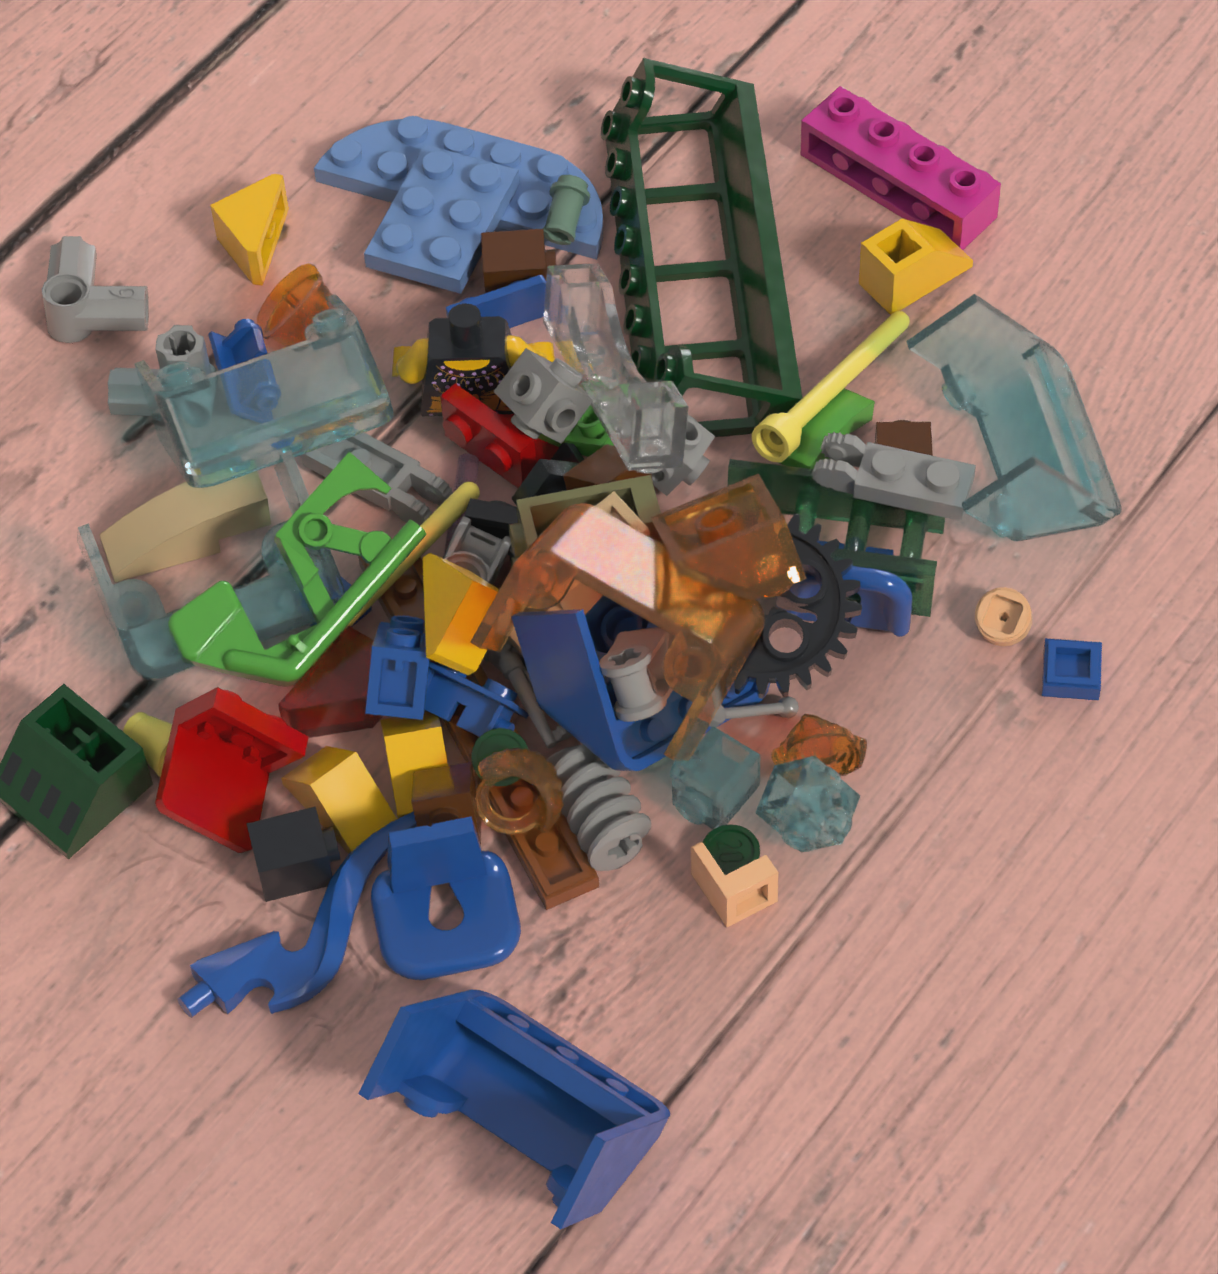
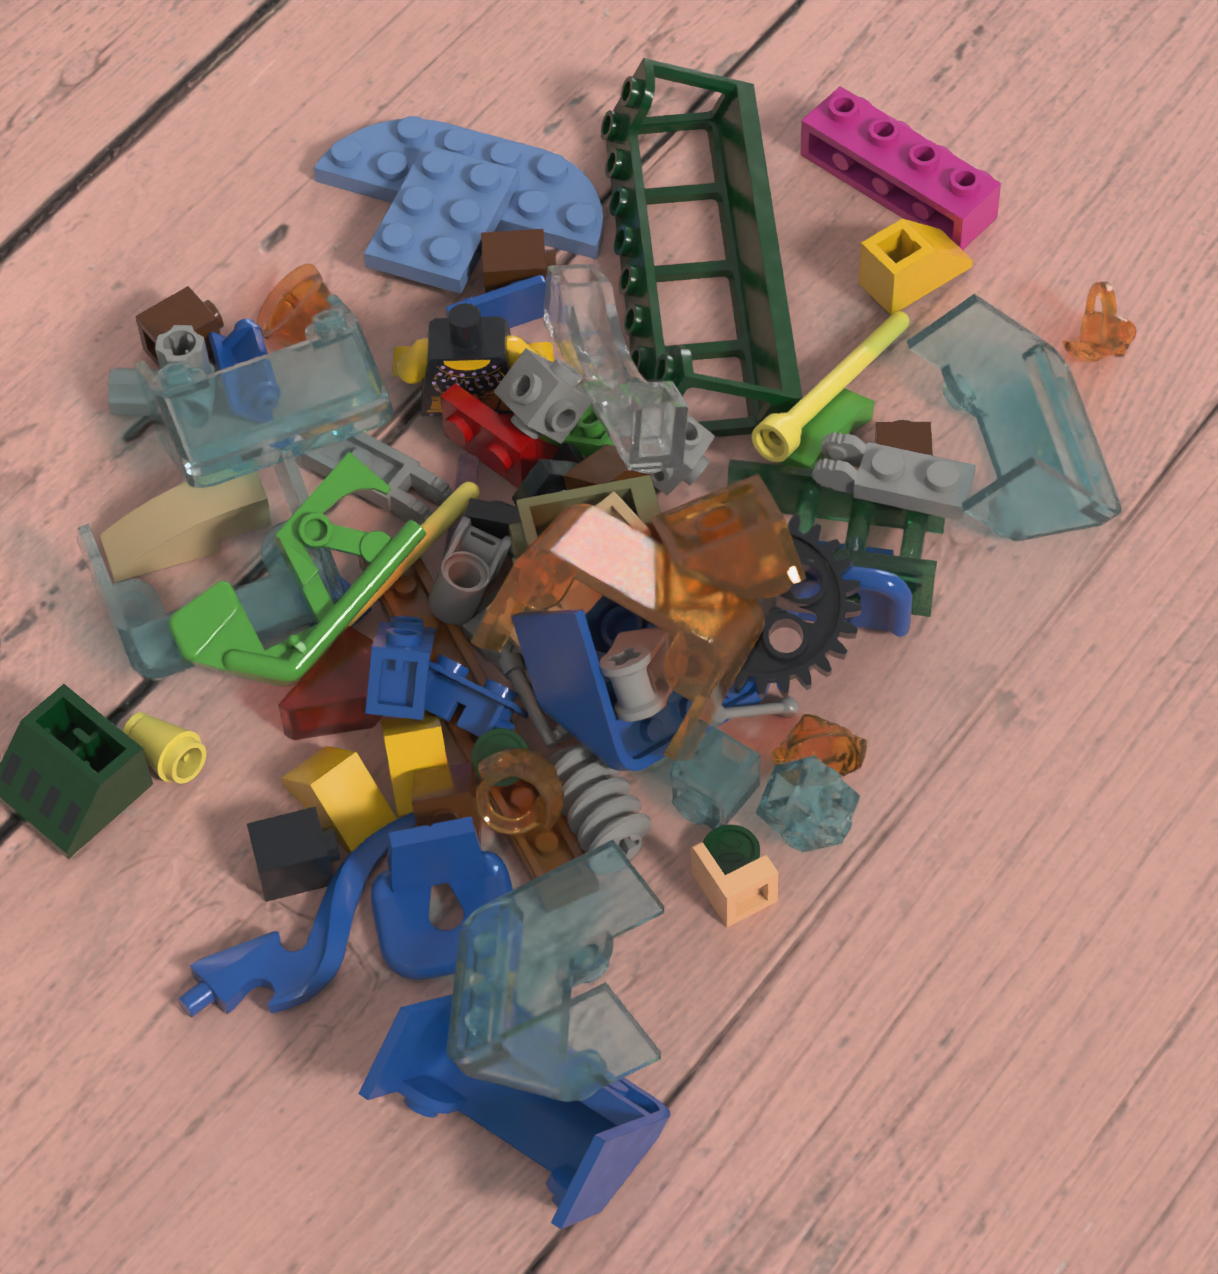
(77, 306): light grey piece -> none
(178, 309): none -> reddish brown brick
(222, 765): red bracket -> none
(251, 224): yellow slope -> none
(453, 611): yellow slope -> none
(517, 973): none -> clear light blue windscreen
(568, 197): sand green pin -> none
(1003, 616): light nougat tile -> none
(1071, 669): blue tile -> none
(1101, 332): none -> clear orange piece

